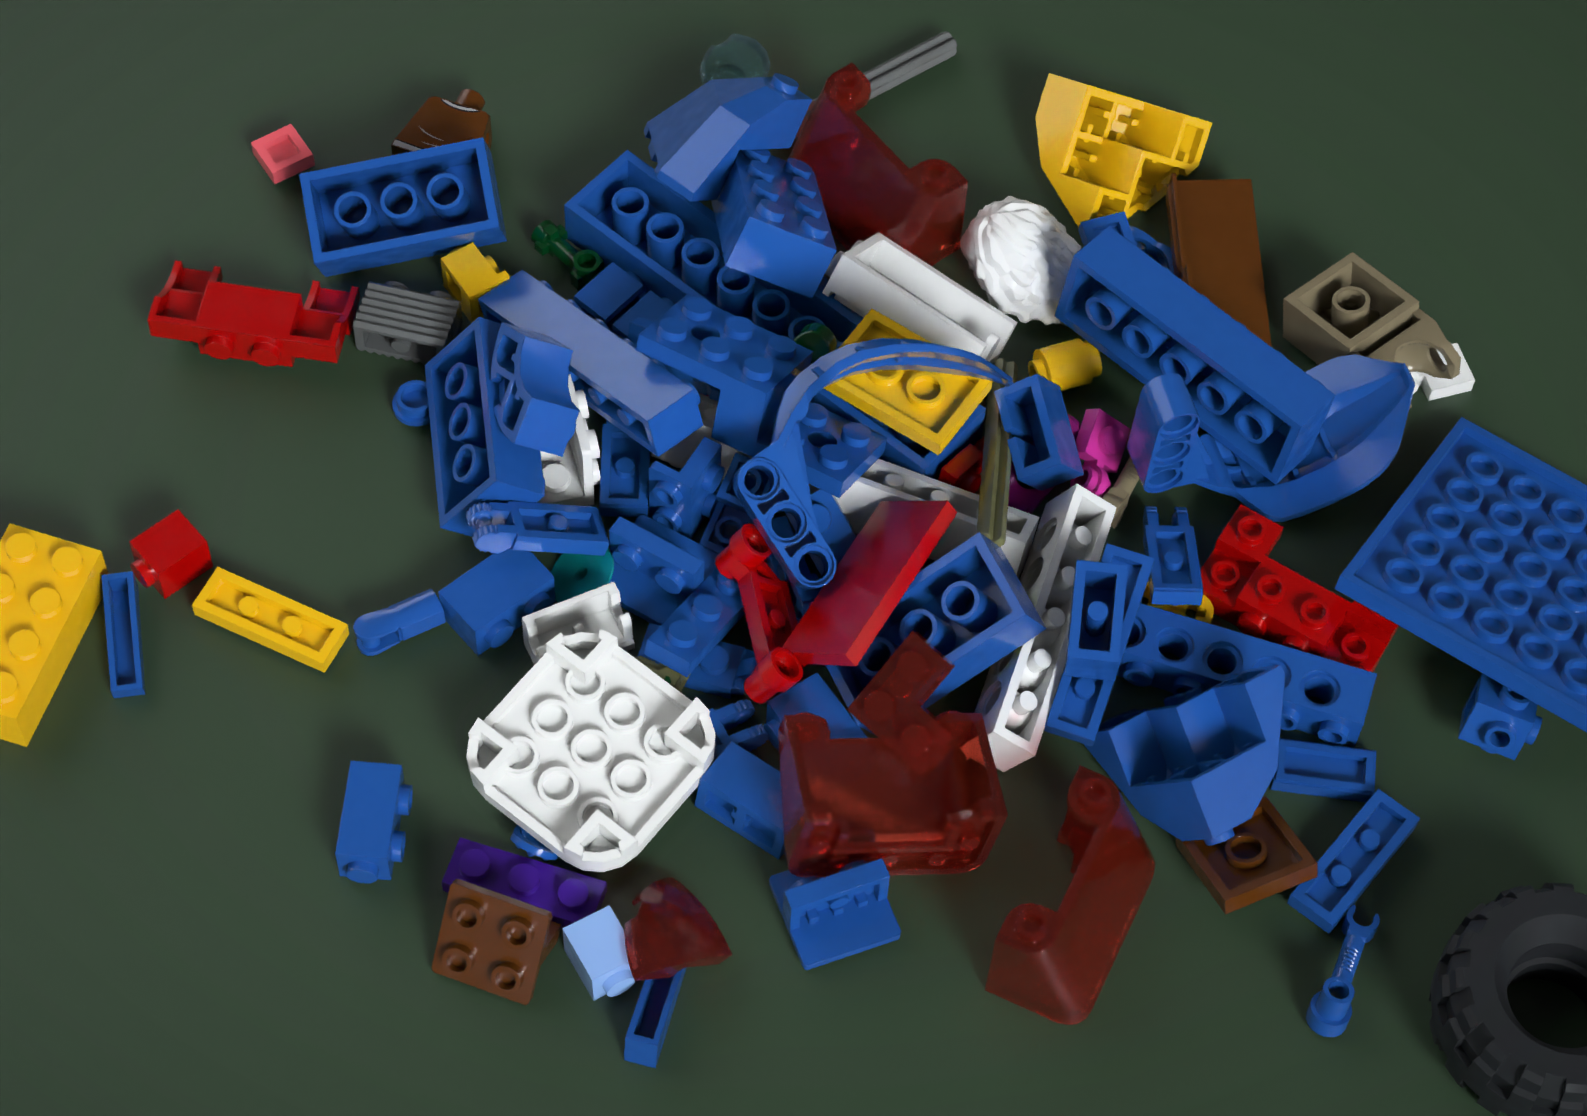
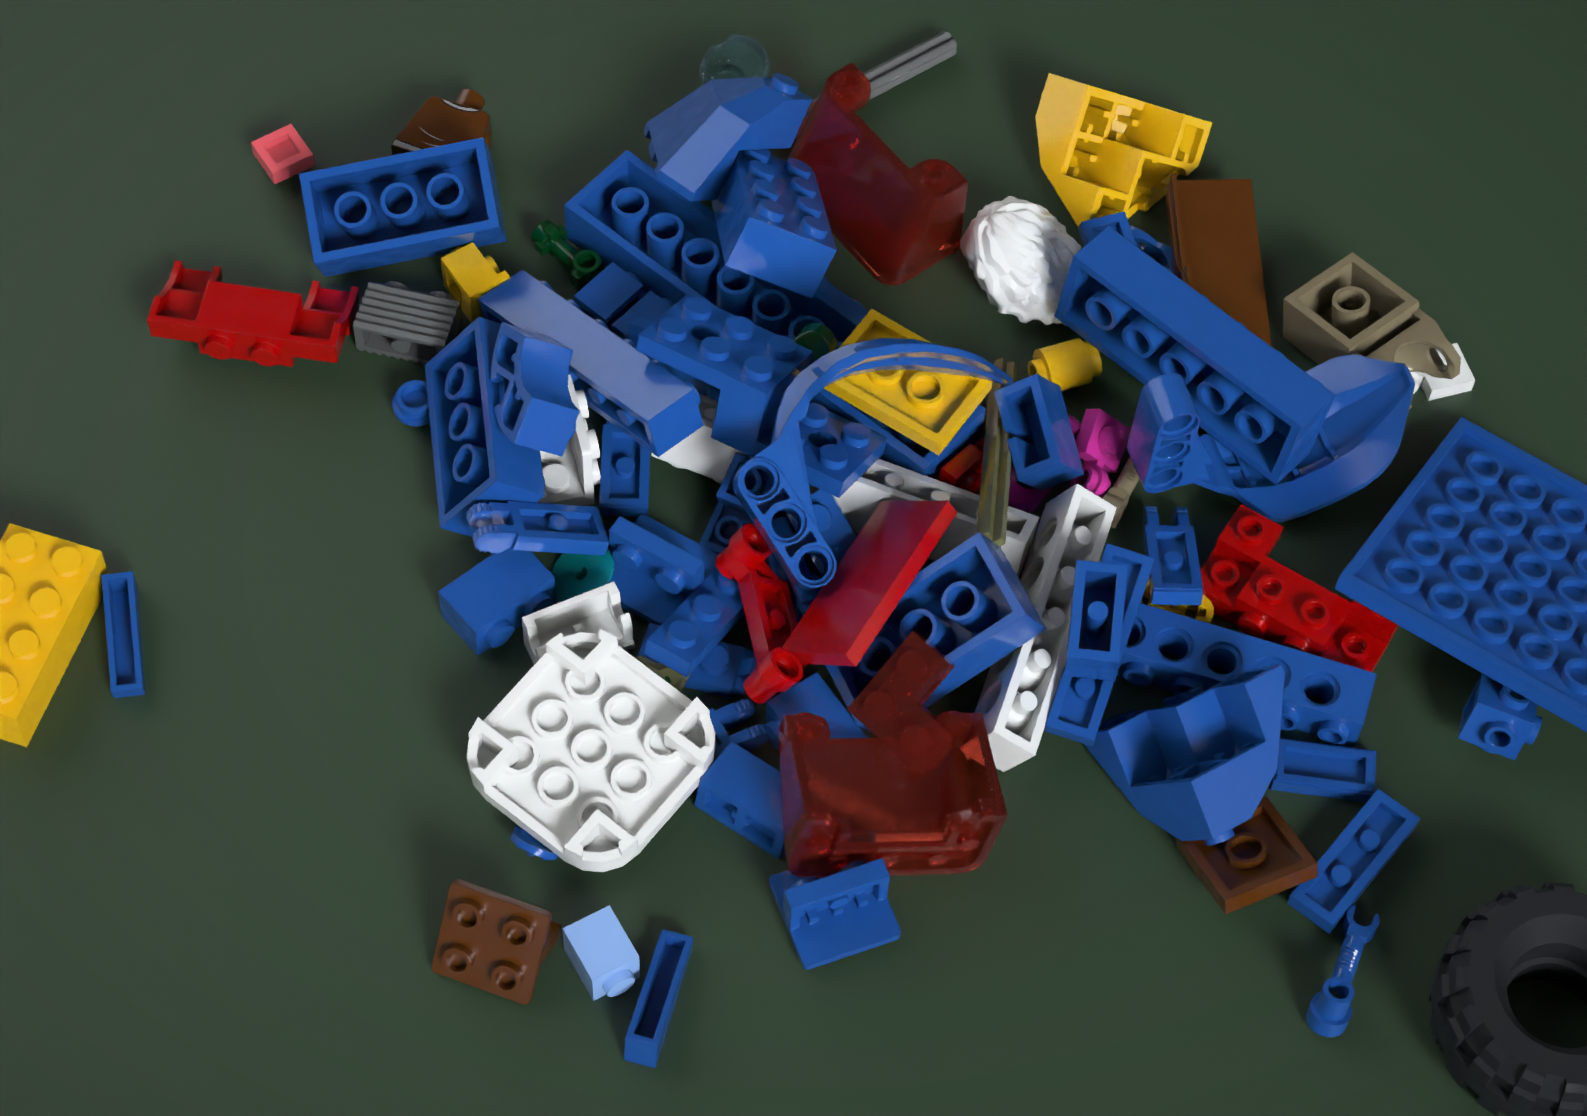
(170, 554): red brick -> none
(270, 619): yellow plate -> none
(371, 821): blue brick -> none
(399, 622): blue bar -> none
(546, 886): dark purple plate -> none
(671, 932): clear red brick -> none
(687, 496): blue bracket -> none
(917, 297): white door -> none
(1063, 957): clear red windscreen -> none

